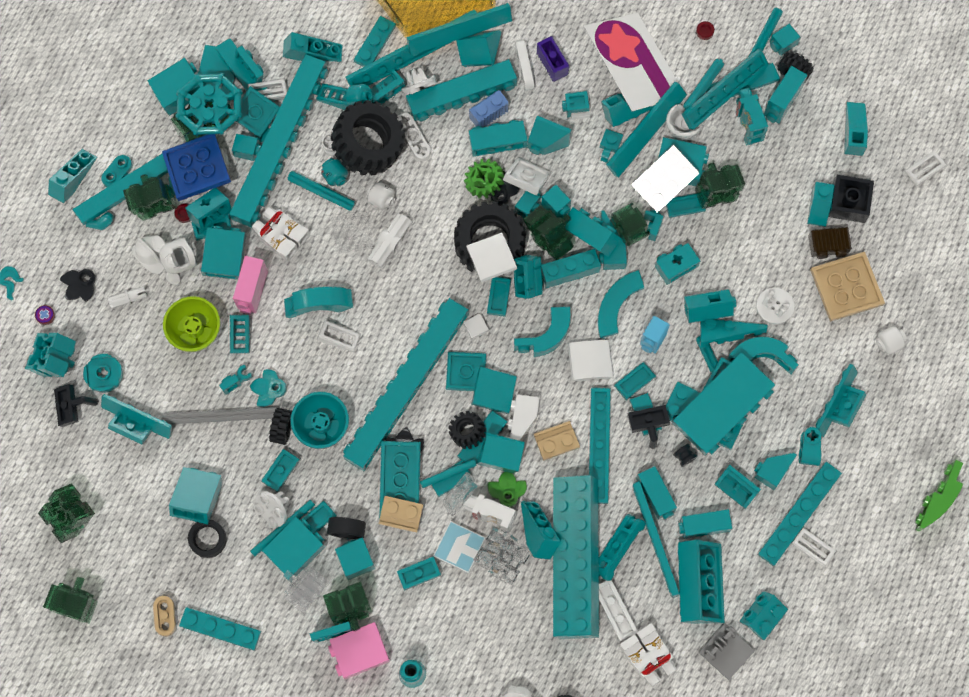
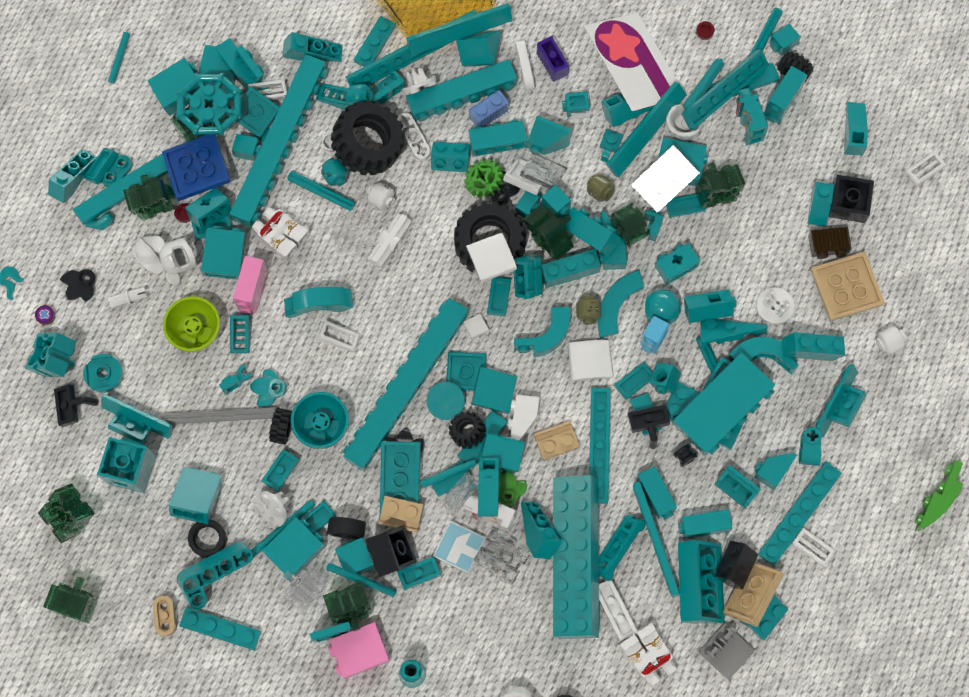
(100, 166): none -> teal tile
(119, 56): none -> teal bar
(126, 464): none -> teal brick
(216, 572): none -> teal beam
(357, 578): none -> teal bar
(391, 551): none -> black brick
(445, 400): none -> teal tile
(450, 156): none -> teal bracket
(488, 487): none -> teal slope
(543, 171): none -> clear tile
(588, 310): none -> olive head
(600, 188): none -> olive head
(663, 305): none -> teal helmet
(665, 378): none -> teal brick
(736, 564): none -> black brick
(752, 601): none -> tan tile
(813, 346): none -> teal brick

